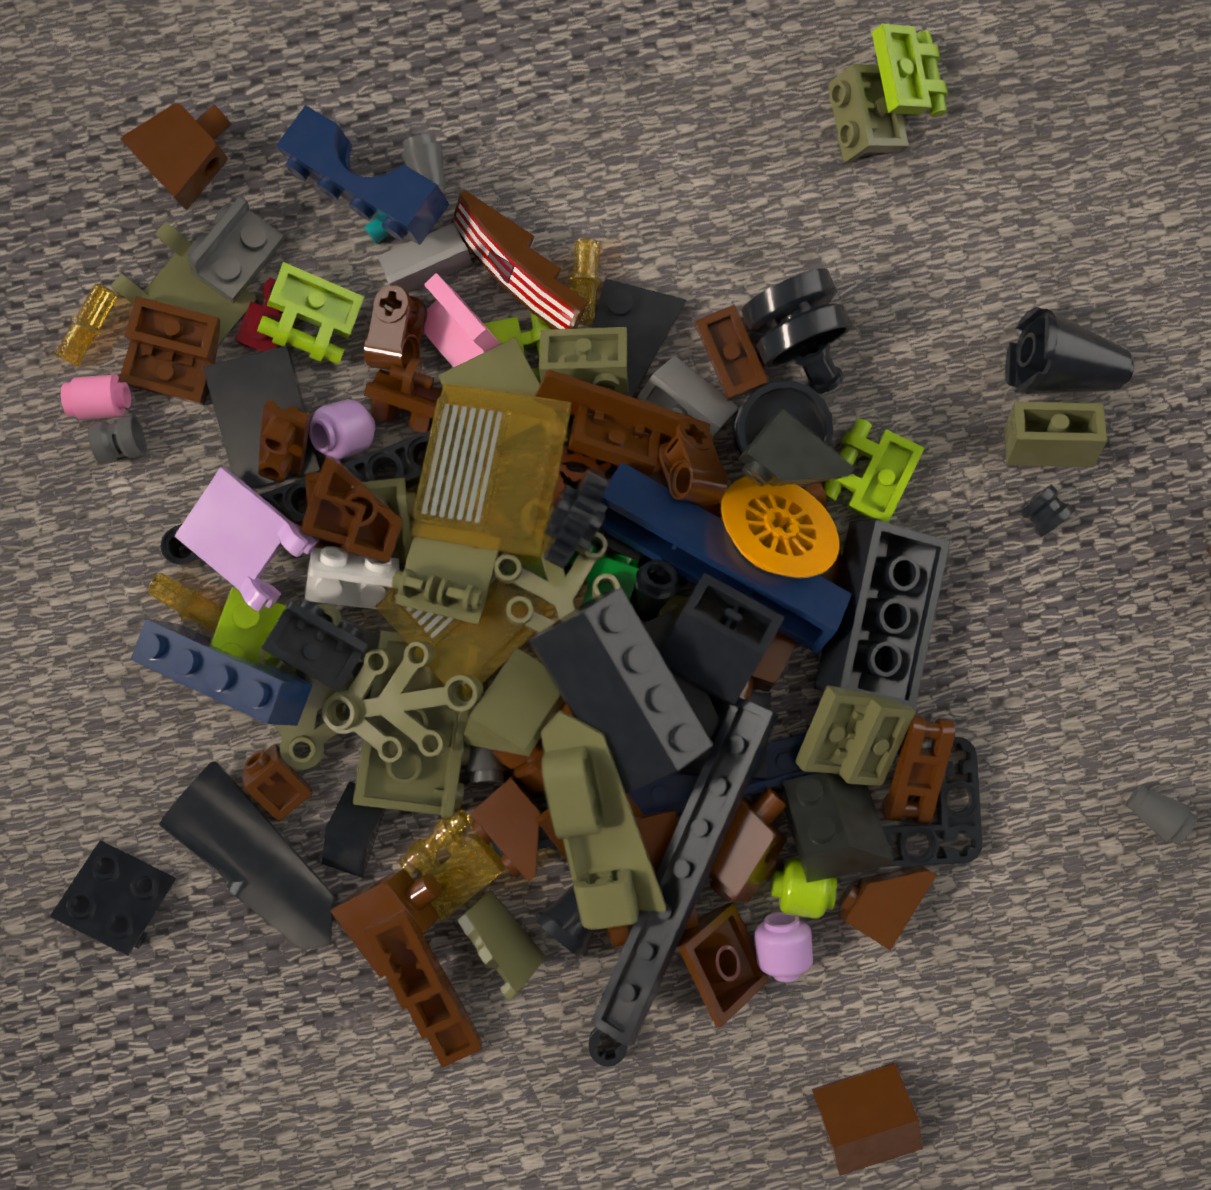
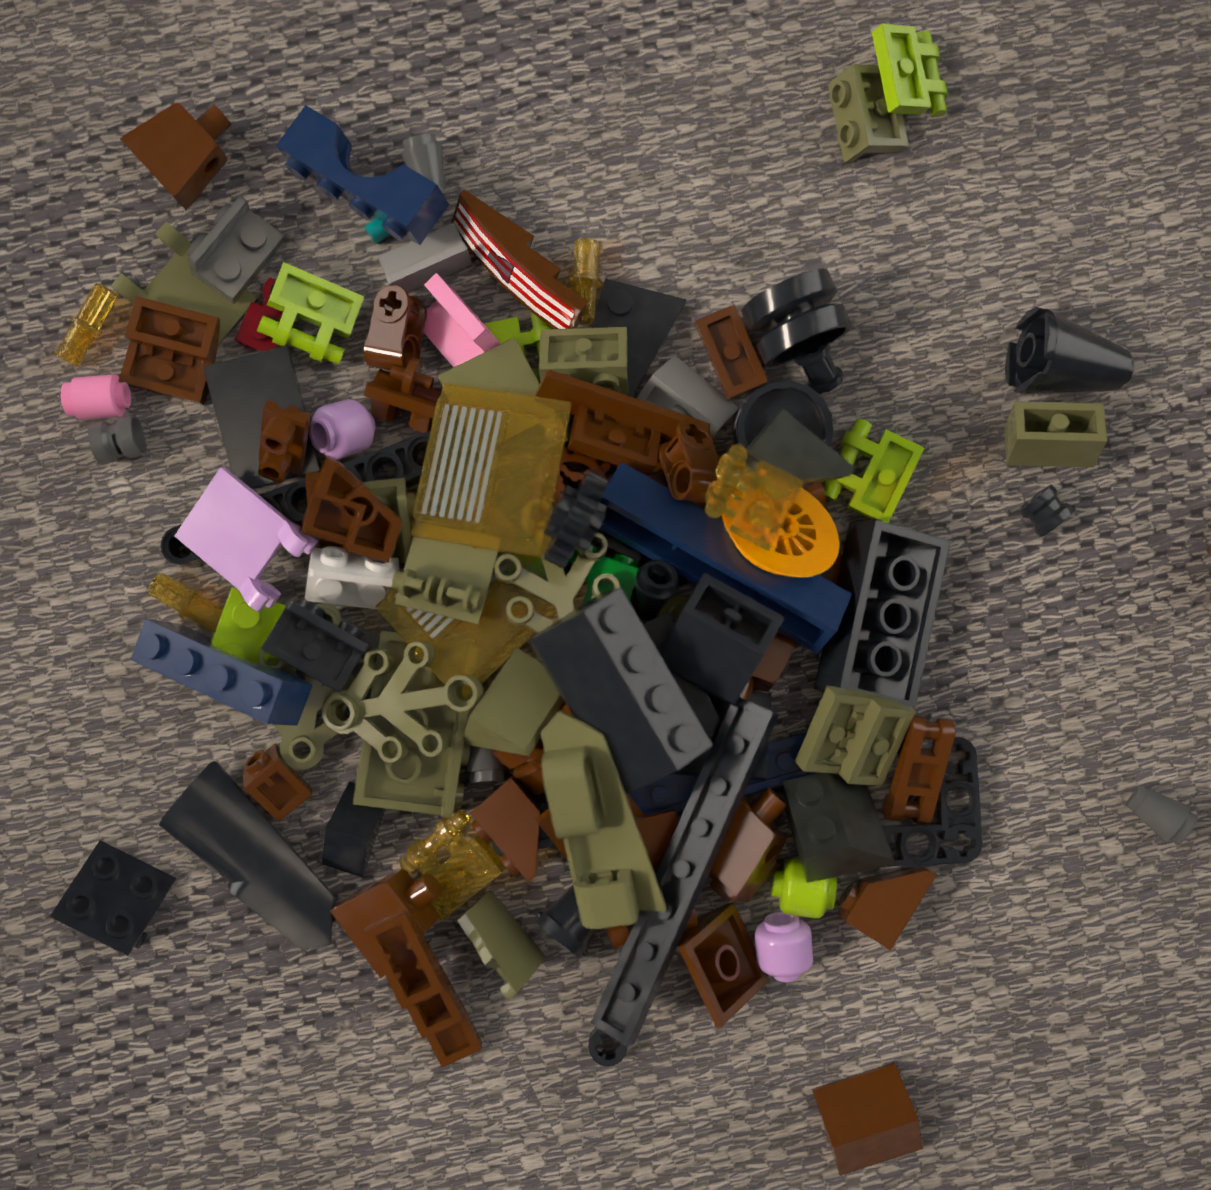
(765, 502): none -> clear yellow plate

